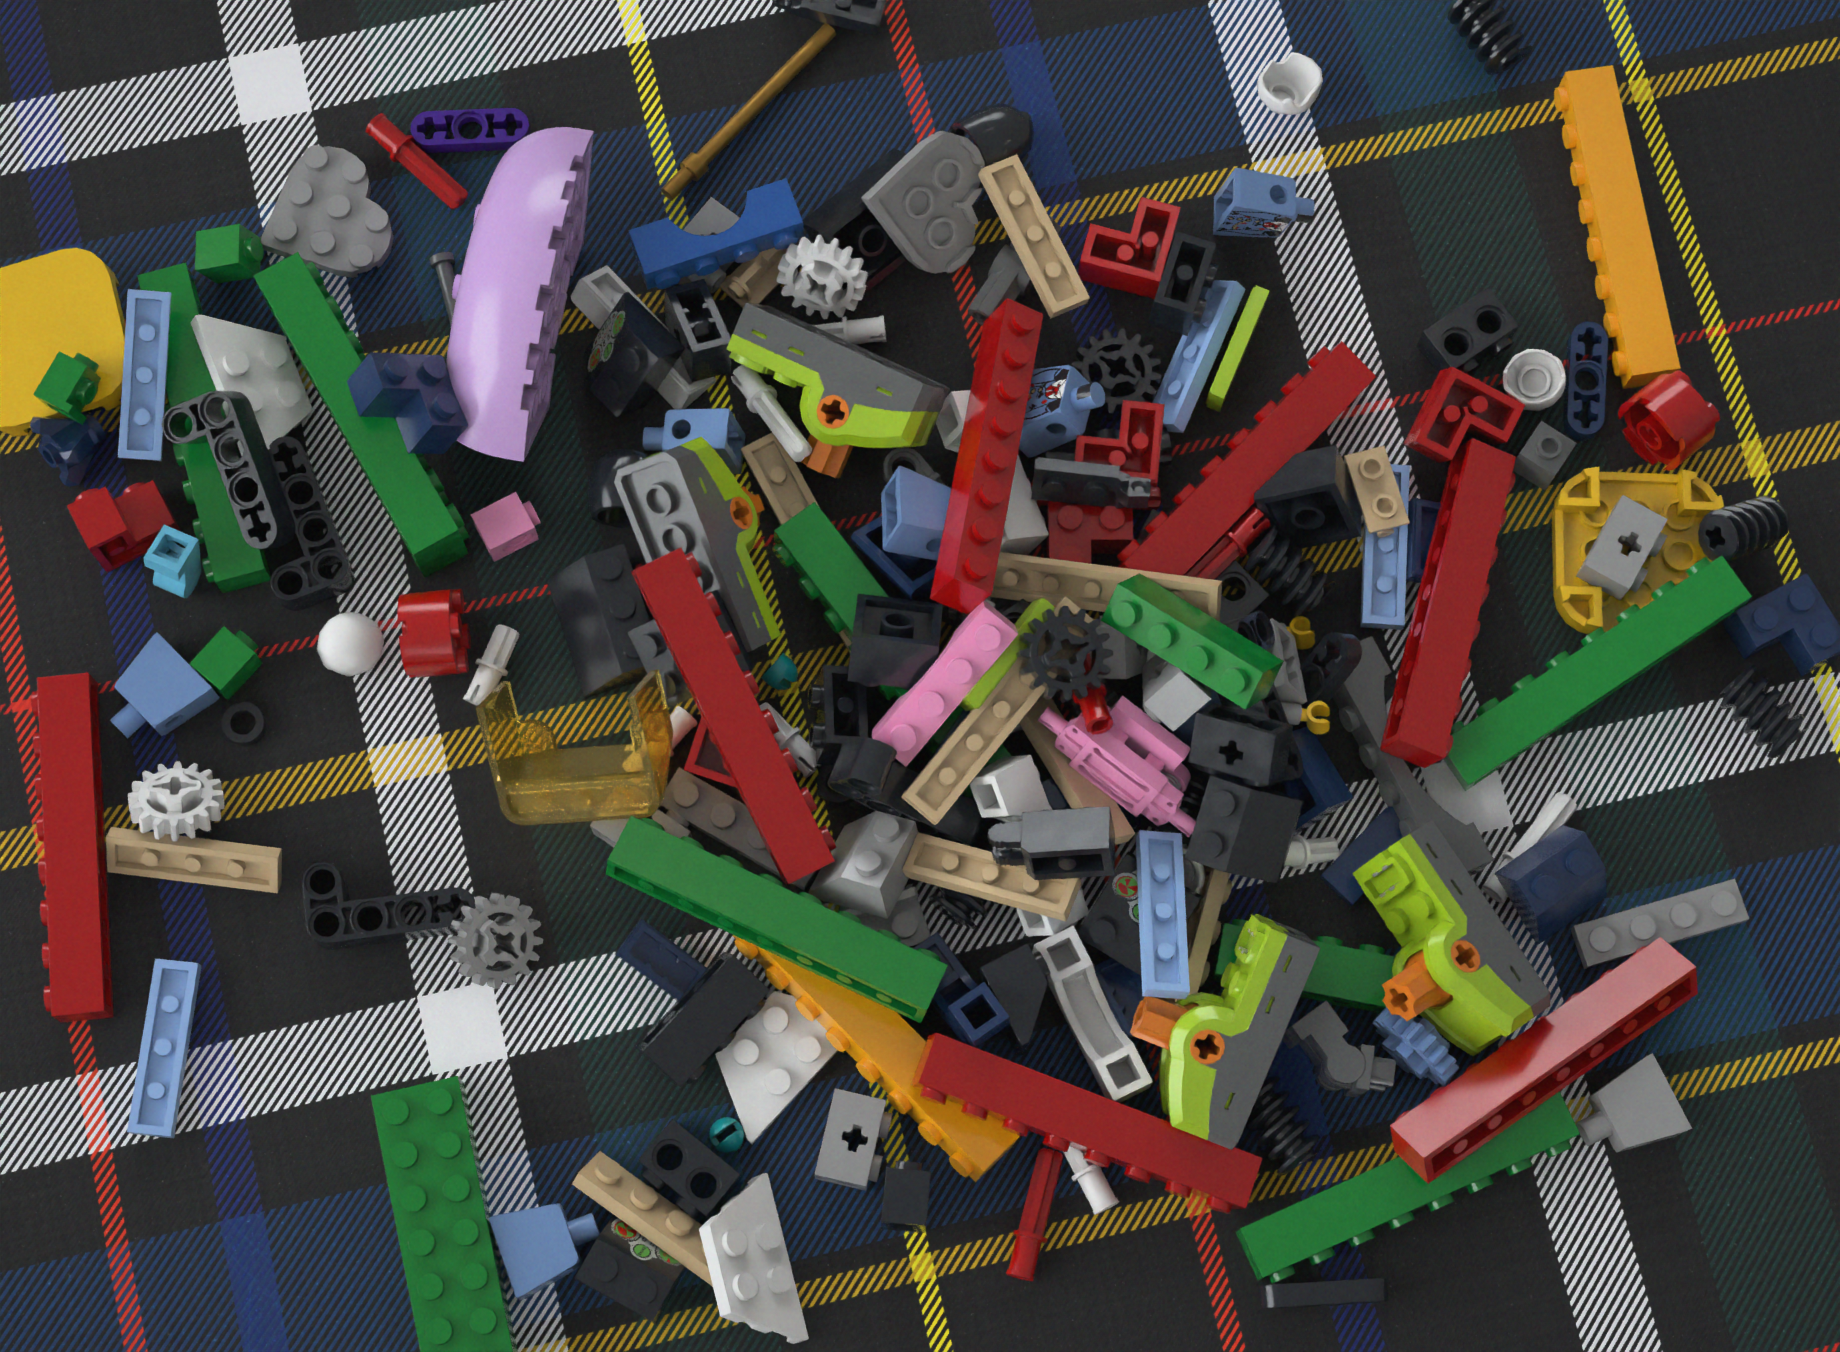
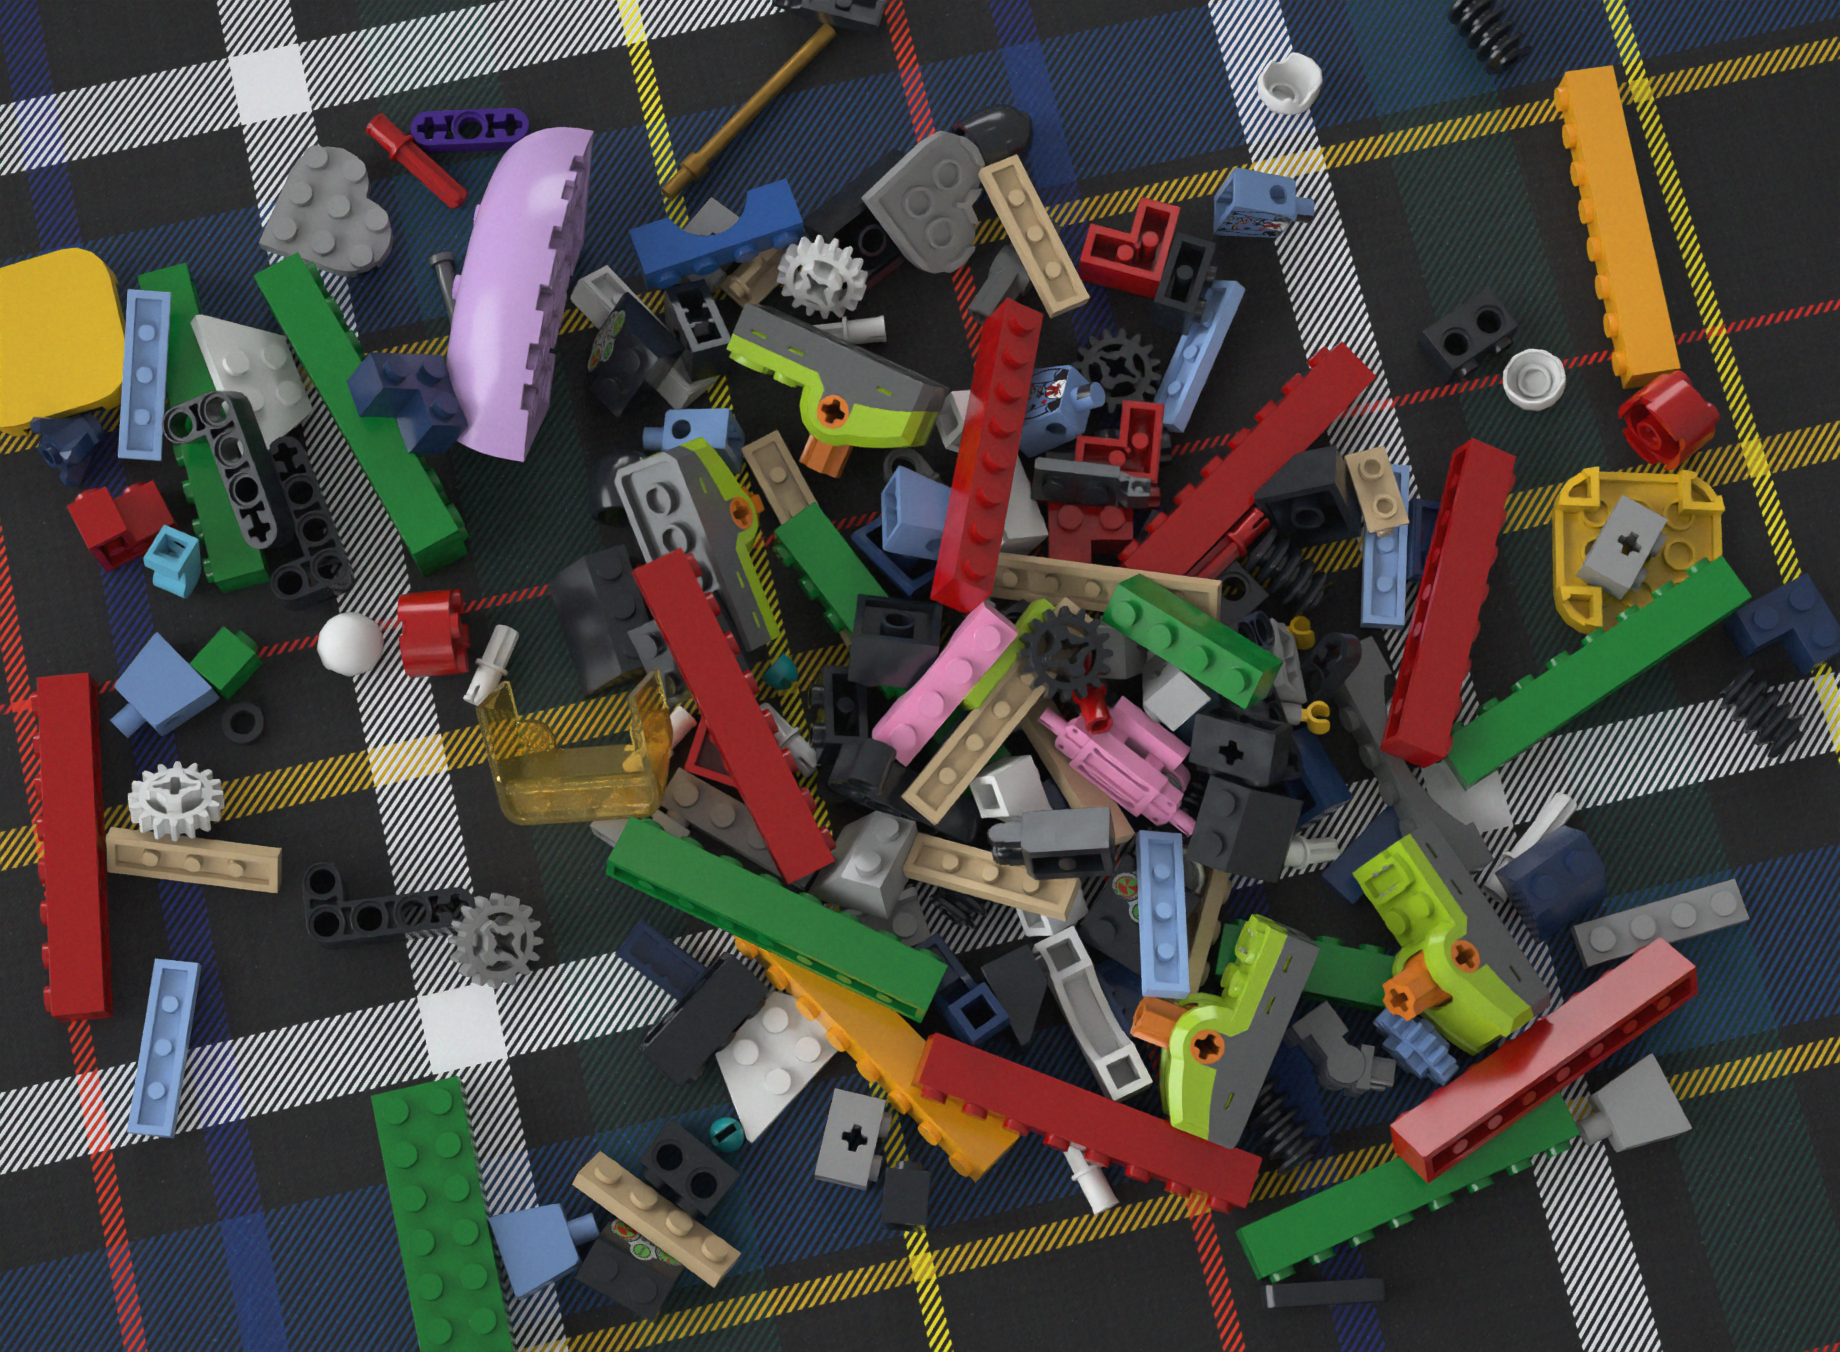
(69, 385): green brick -> none
(228, 253): green brick -> none
(506, 525): bright pink brick -> none
(752, 1264): white wing -> none
(762, 400): white axle -> none
(1035, 1215): red axle -> none
(1236, 348): lime tile -> none
(1461, 405): red brick -> none
(1543, 455): dark grey brick -> none
(1575, 352): dark blue beam -> none
(1743, 528): black piece -> none

